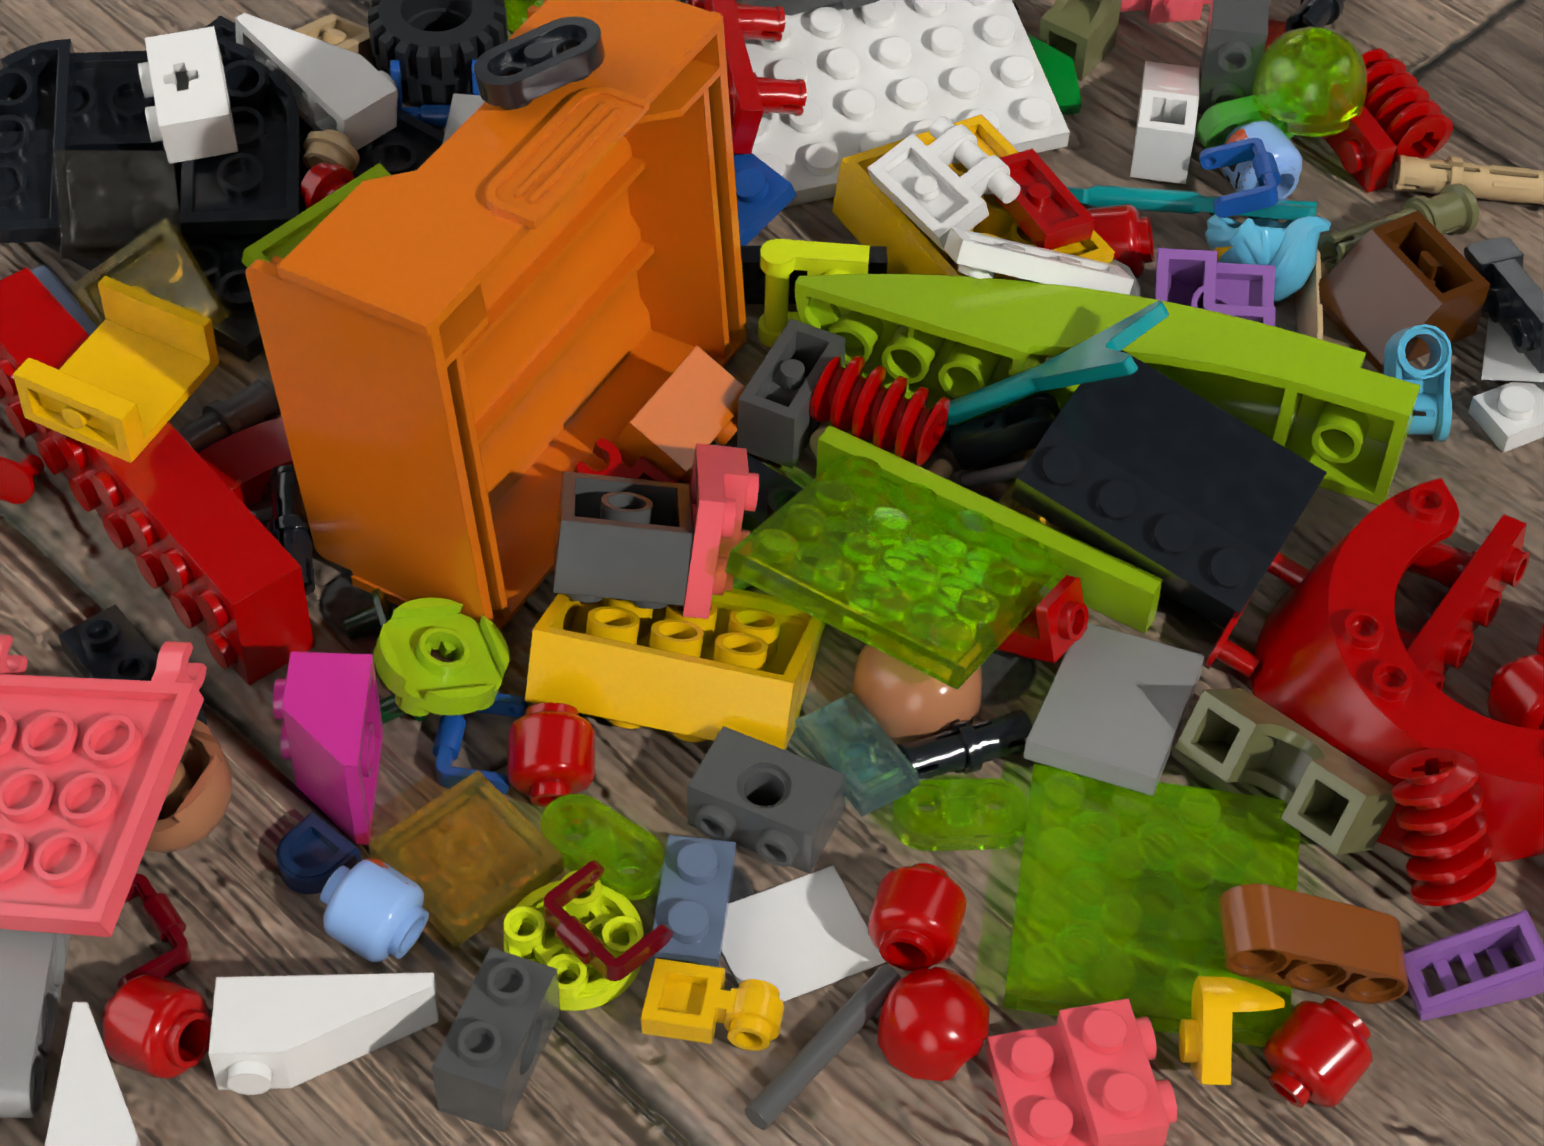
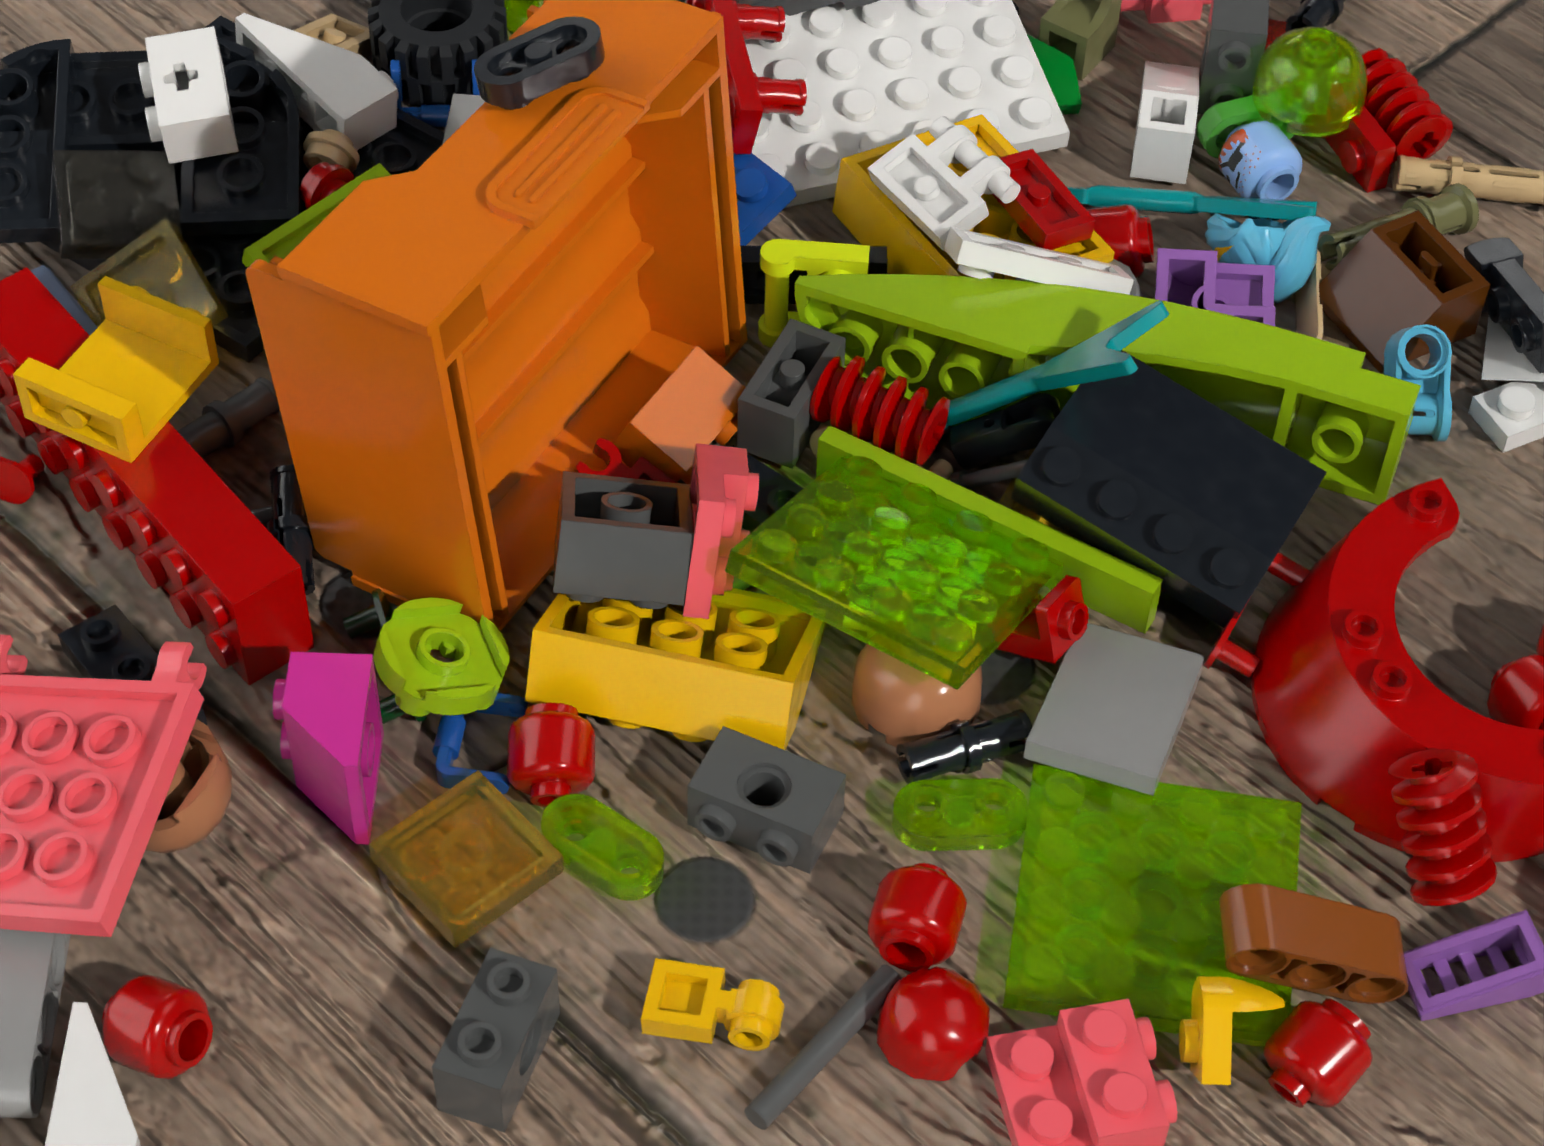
(168, 927): dark red piece -> none
(248, 458): red slope -> none
(301, 1026): white slope -> none
(312, 854): dark blue tile -> none
(373, 910): light blue head -> none
(583, 942): dark red piece -> none
(603, 913): neon yellow tile -> none
(695, 898): sand blue plate -> none
(799, 935): white sticker -> none
(853, 743): clear light blue plate -> none
(1264, 168): blue piece -> none
(1325, 790): olive arch -> none
(1473, 599): red plate -> none

